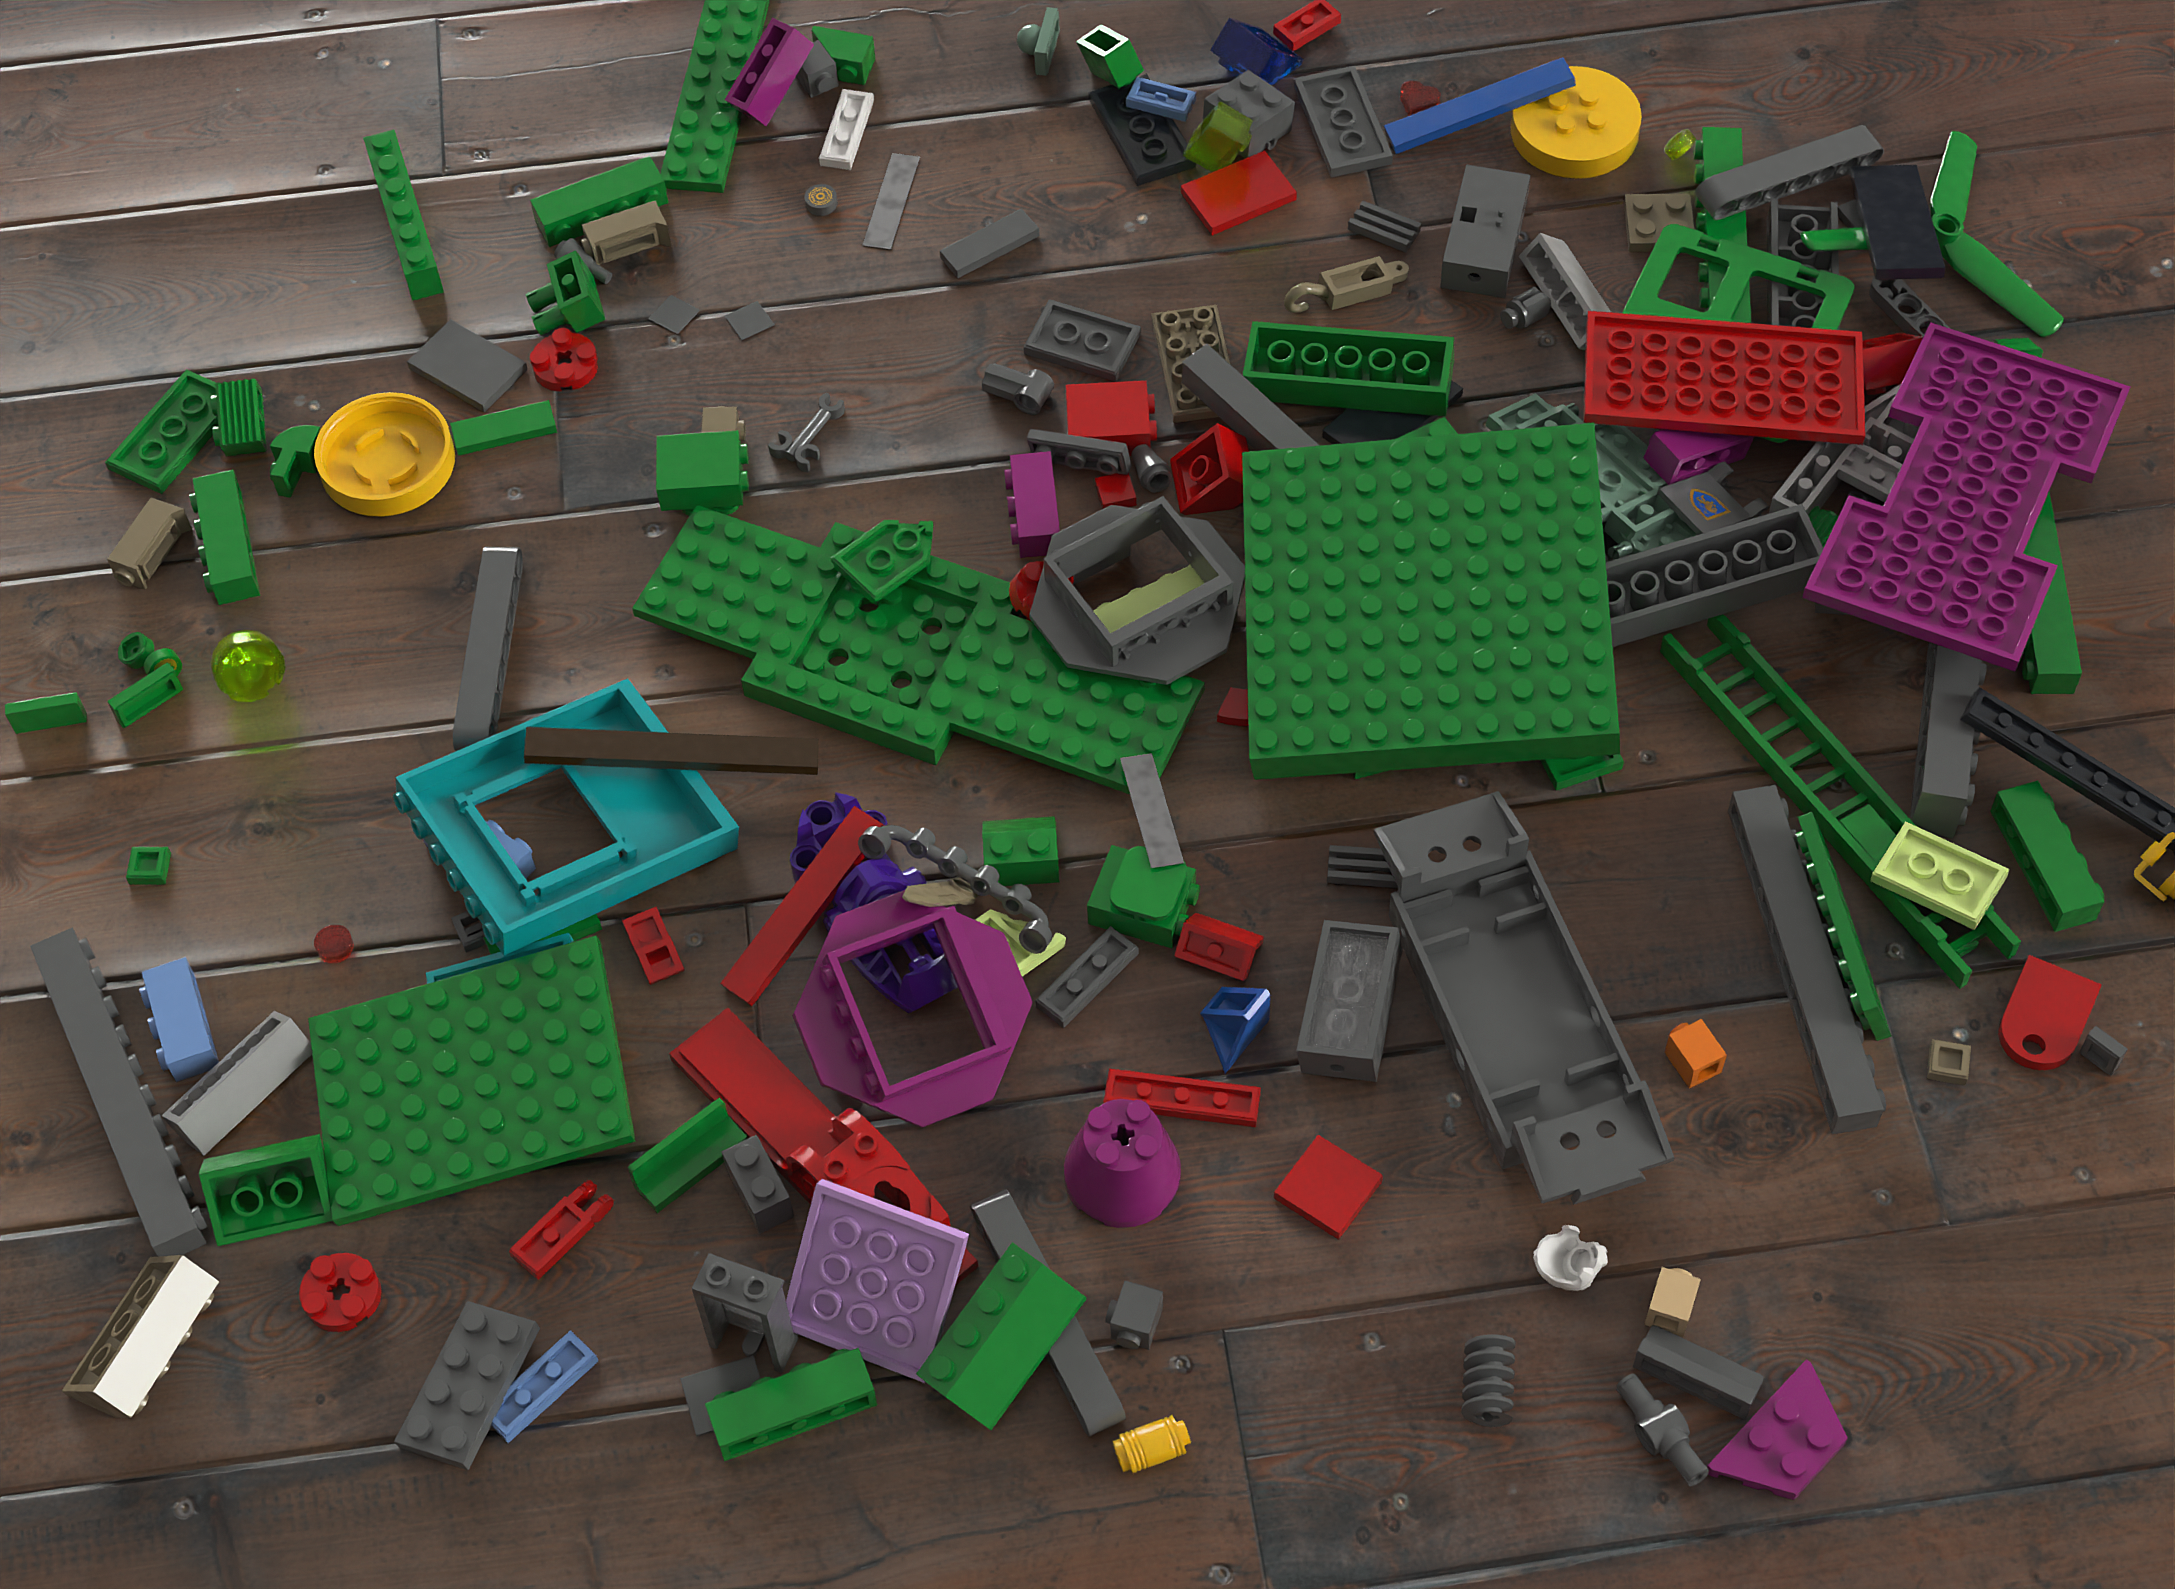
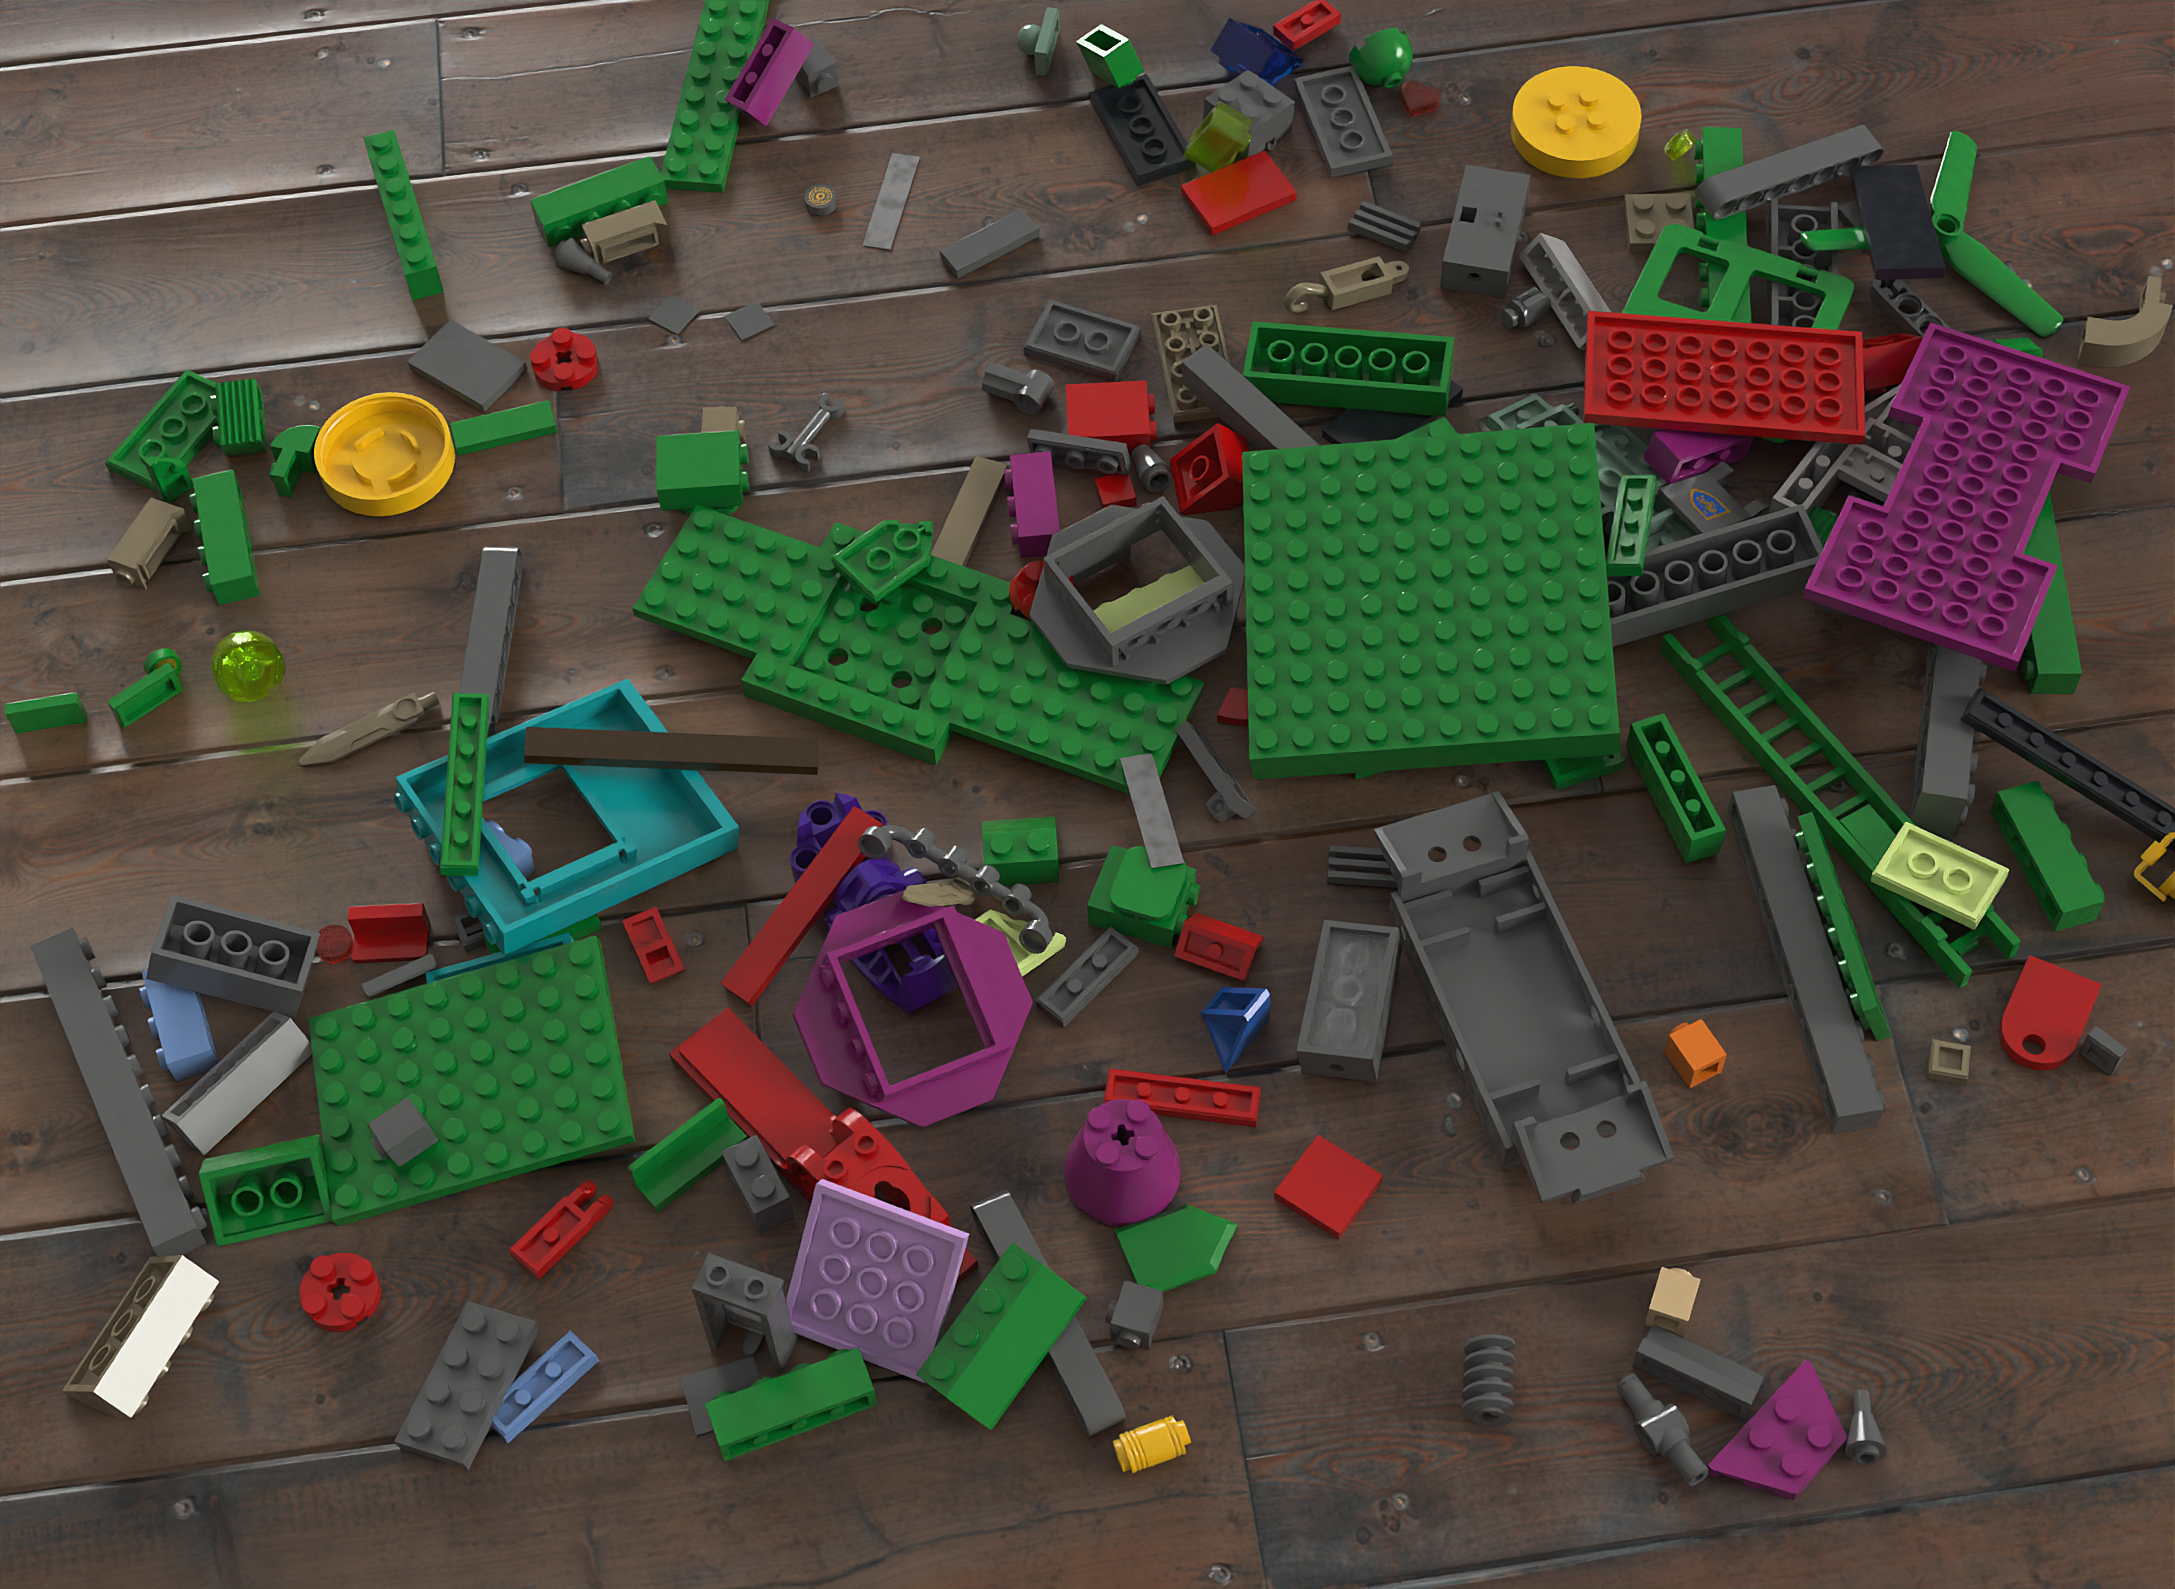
(135, 650): green tile -> none
(148, 865): green tile -> none
(169, 477): none -> green tile
(232, 955): none -> dark grey brick
(369, 729): none -> dark tan piece
(389, 932): none -> red panel
(399, 975): none -> dark grey tile
(401, 1133): none -> dark grey brick
(465, 785): none -> green tile
(573, 291): green brick -> none
(846, 129): white tile -> none
(850, 51): green slope -> none
(970, 511): none -> dark tan tile
(1158, 102): medium blue tile -> none
(1175, 1247): none -> green tile
(1229, 796): none -> dark grey hinge
(1383, 58): none -> green cylinder
(1479, 105): blue tile -> none
(1569, 1261): white hair -> none
(1631, 525): none -> green tile
(1675, 788): none -> green brick
(1864, 1438): none -> dark grey cone
(2129, 340): none -> dark tan arch

